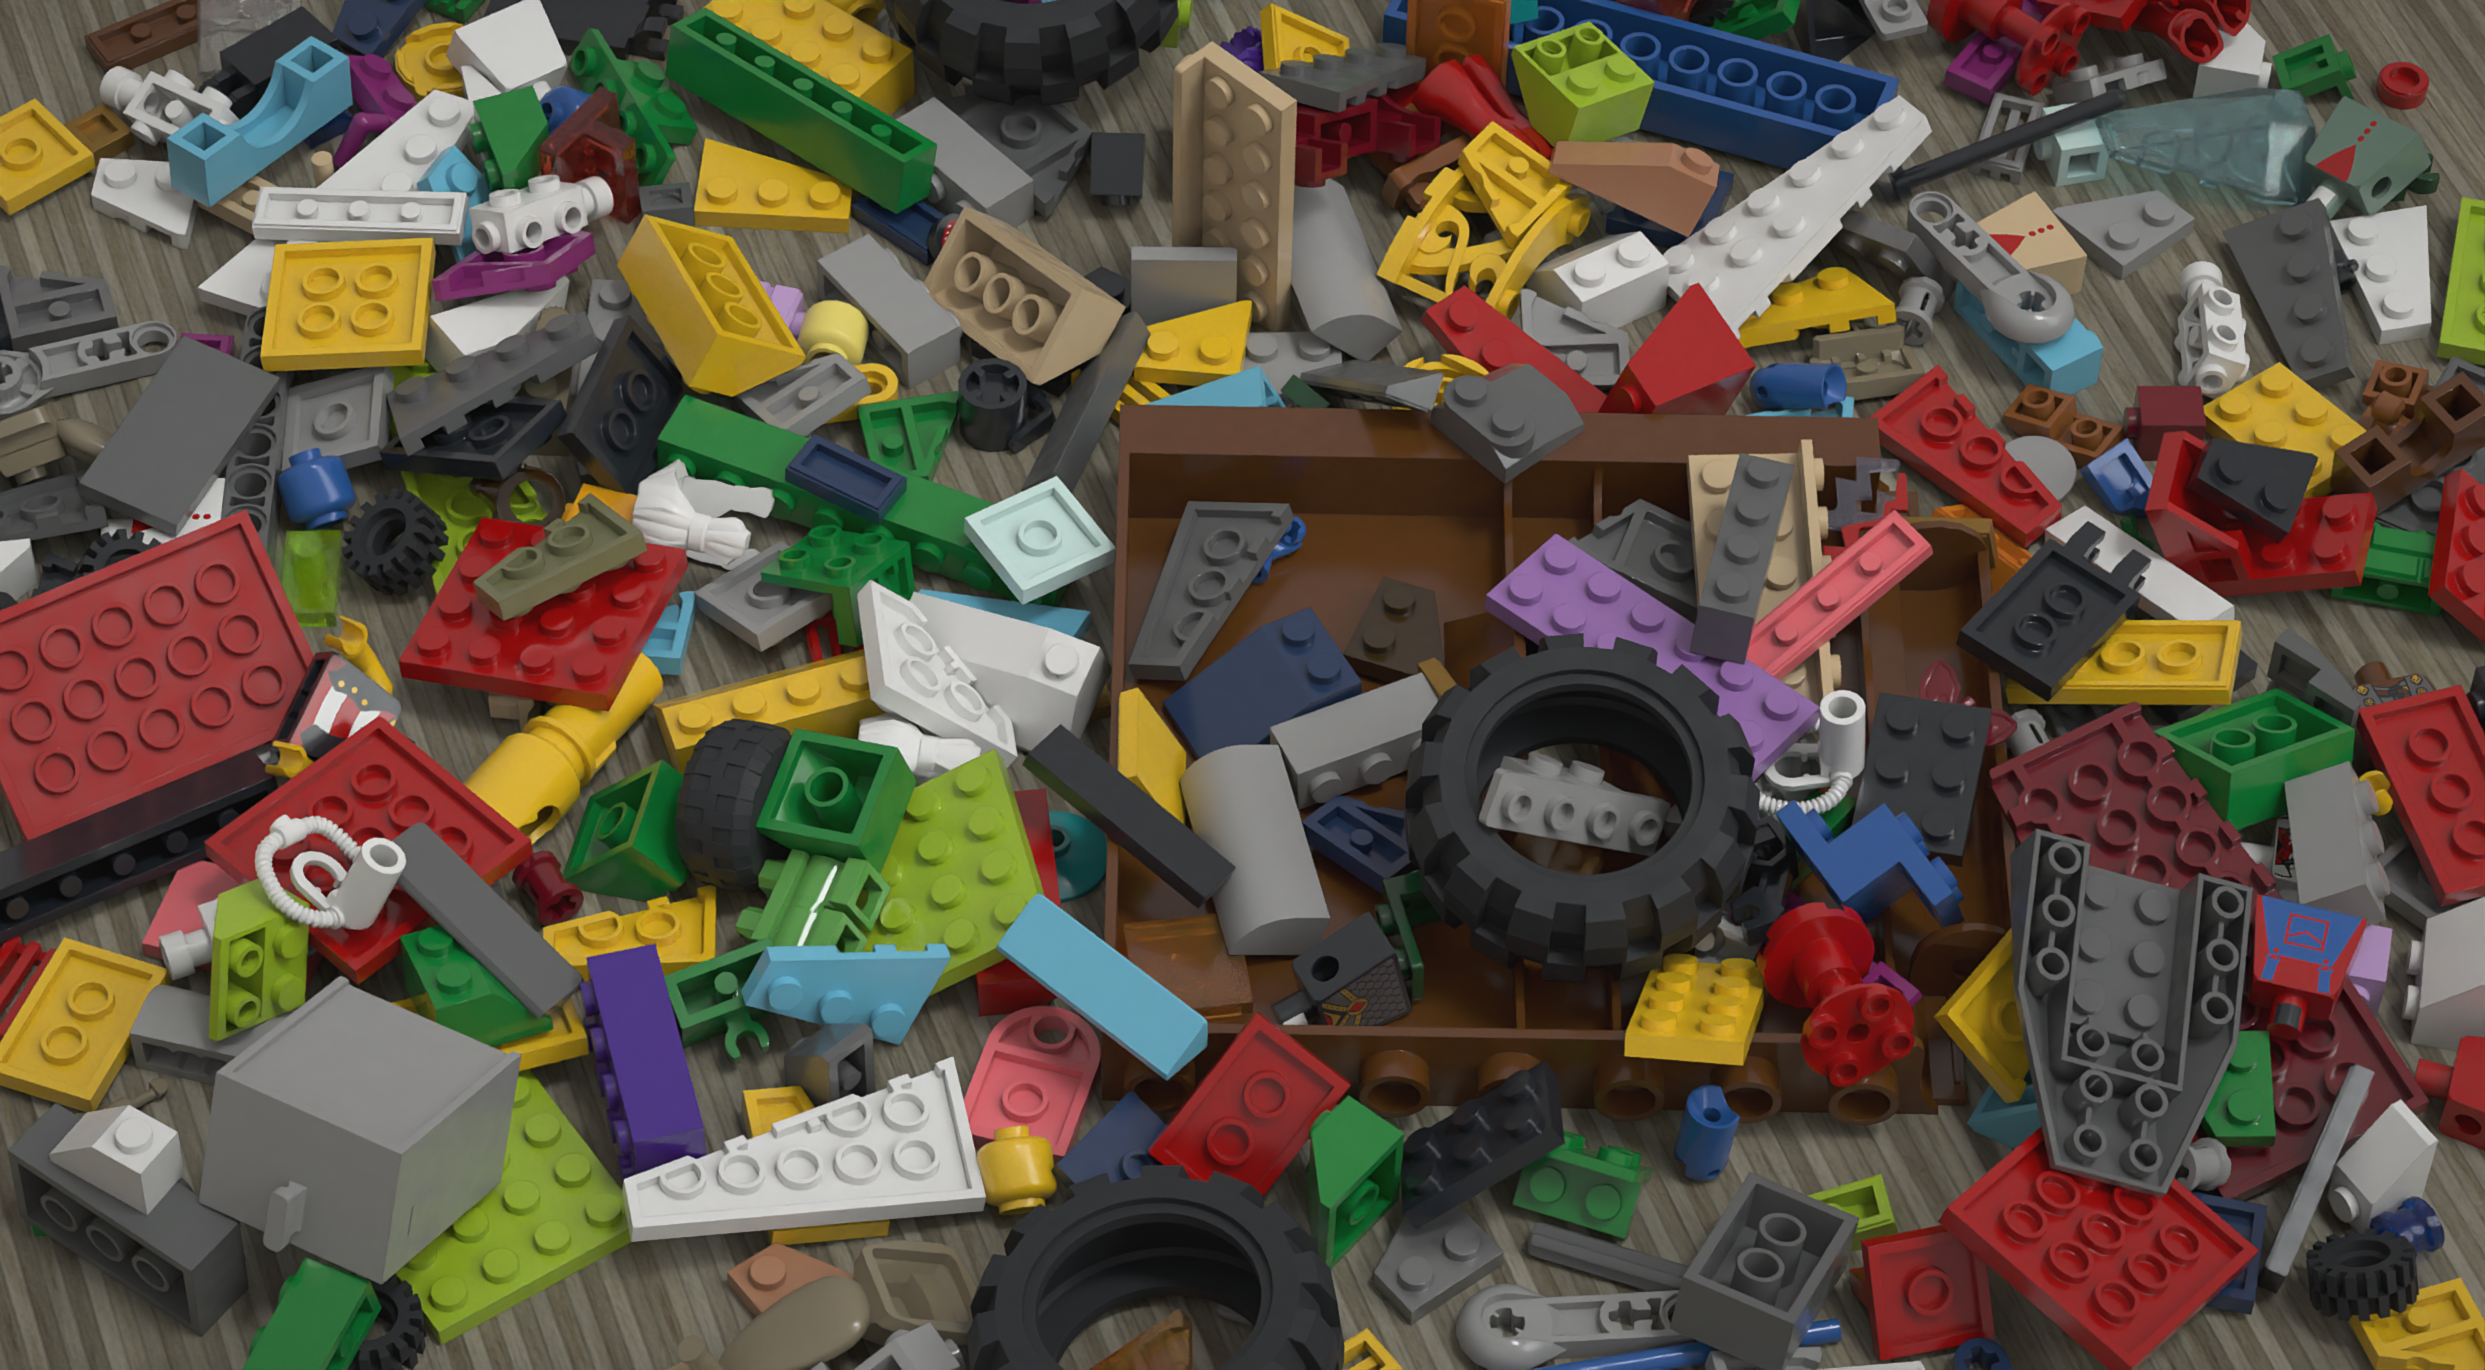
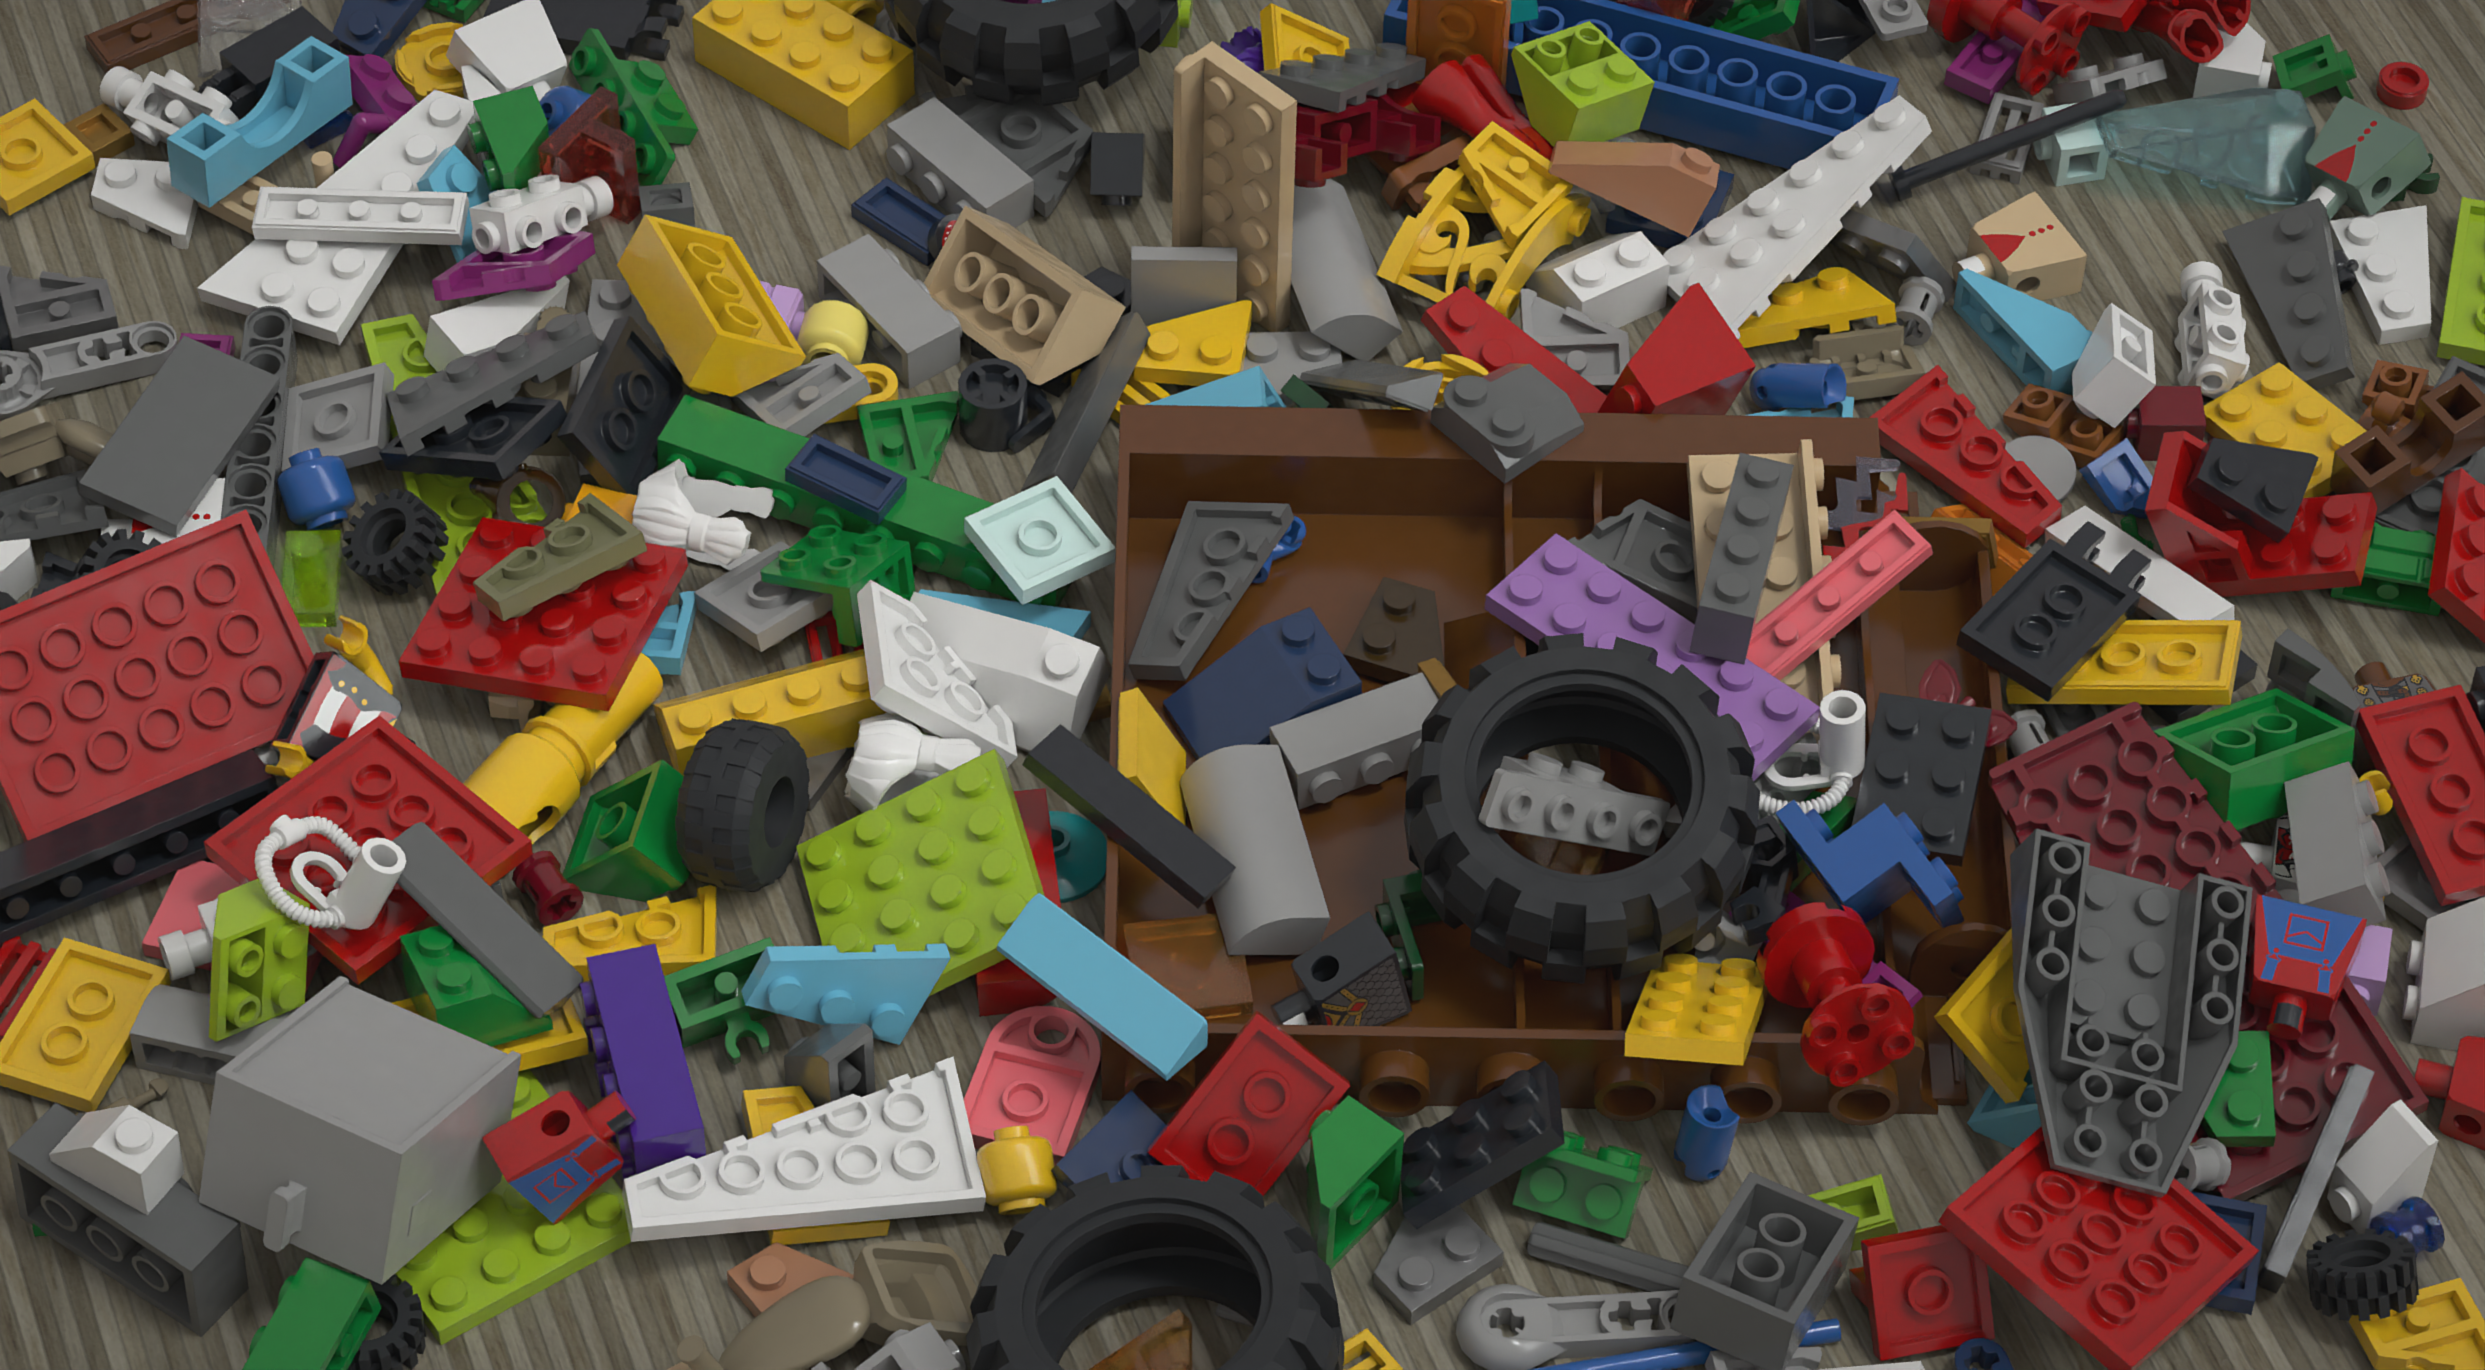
(348, 304): yellow plate -> none
(560, 1150): none -> red torso
(767, 193): yellow wing -> none
(801, 110): green brick -> none
(814, 902): bright green hips -> none
(838, 797): green slope -> none
(1361, 839): dark blue wing -> none
(1992, 273): light grey beam -> none
(2114, 367): none -> white slope
(2126, 229): light grey wing -> none

